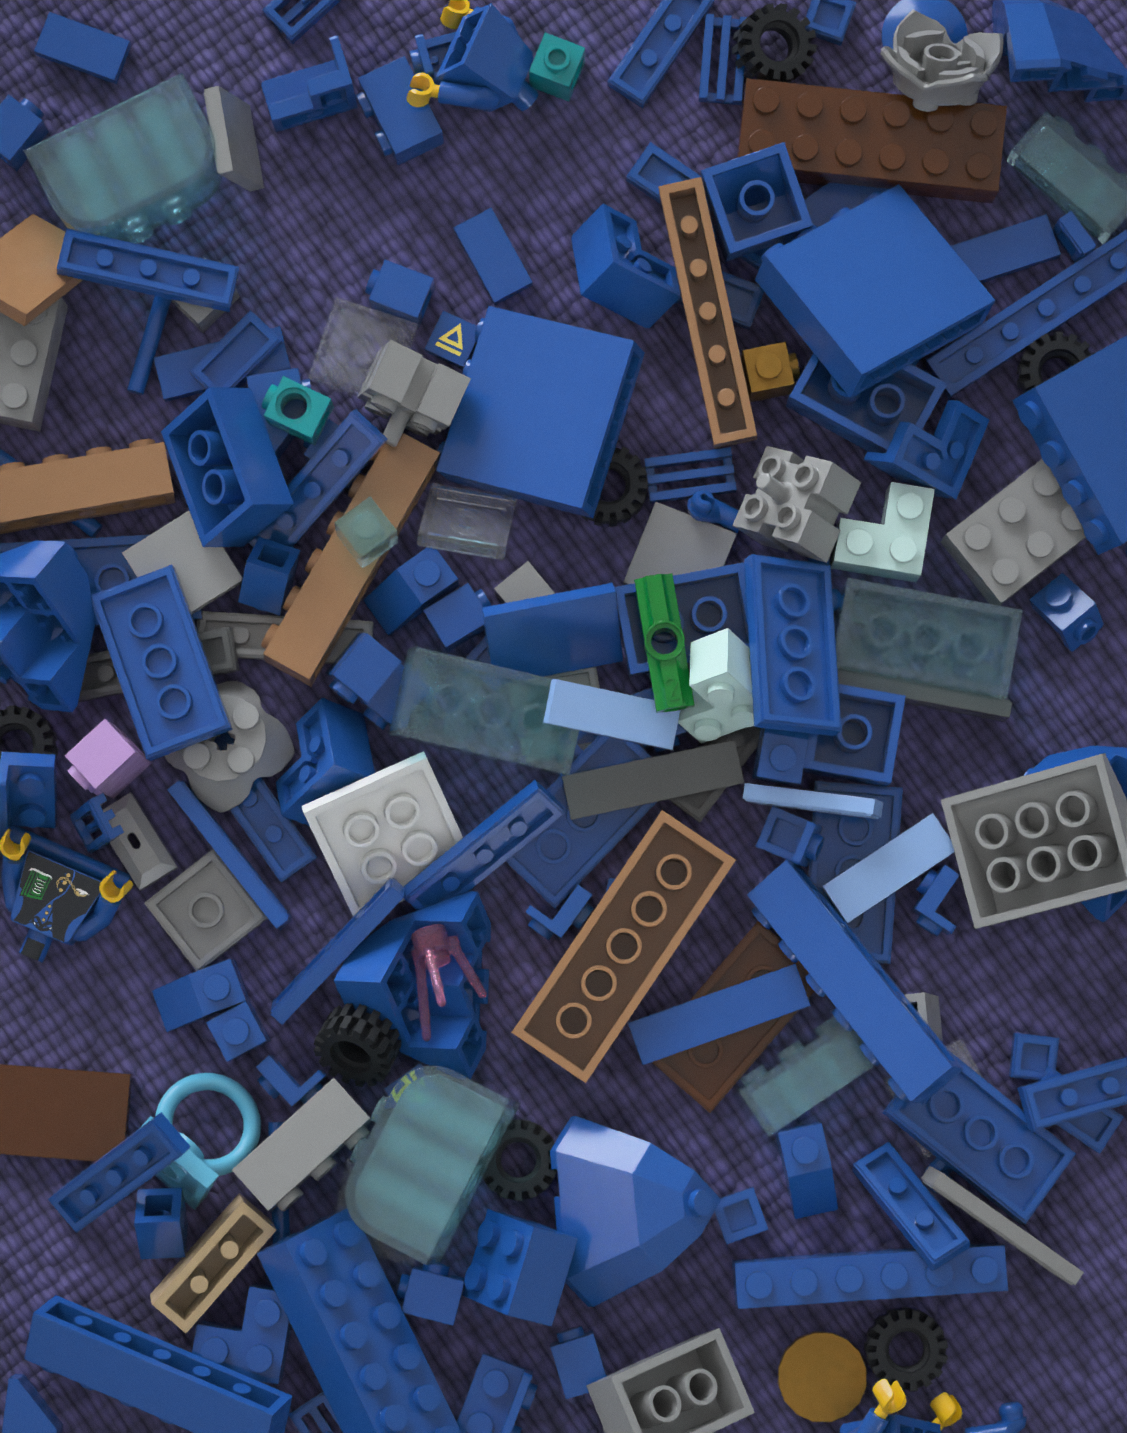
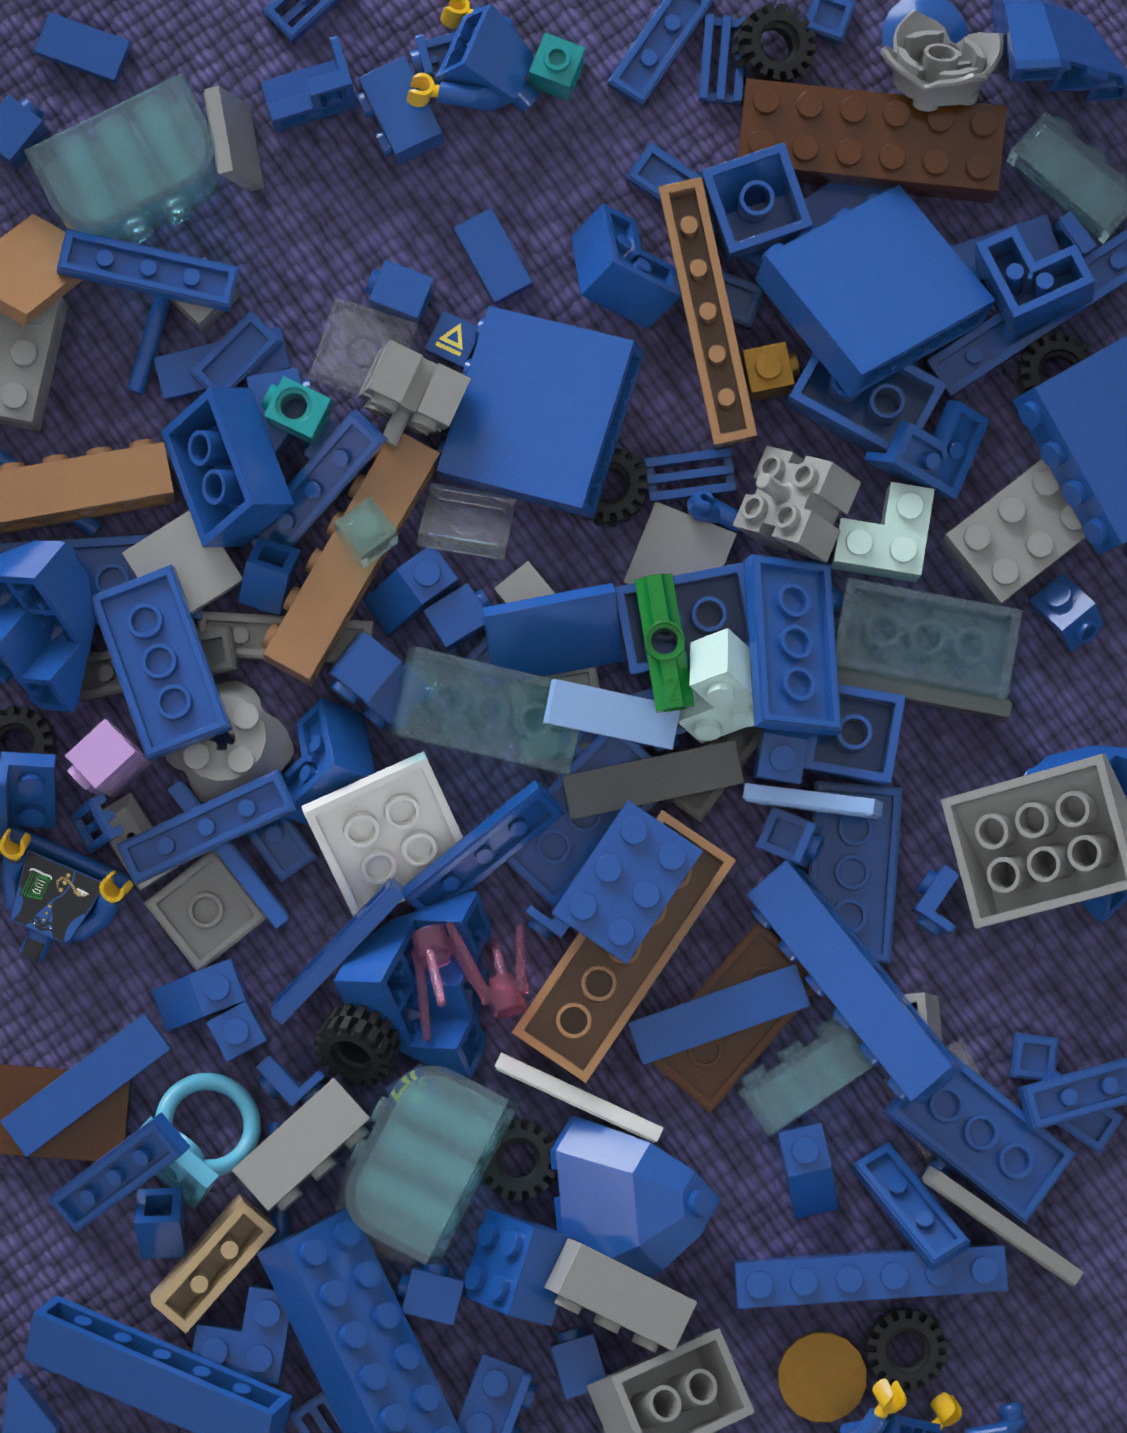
(86, 1085): none -> blue tile
(207, 827): none -> blue tile
(505, 992): none -> clear pink plant
(578, 1098): none -> white tile
(619, 1297): none -> light grey brick
(626, 882): none -> blue brick
(740, 1215): blue plate -> none
(889, 868): light blue tile -> none
(1031, 290): none -> blue brick

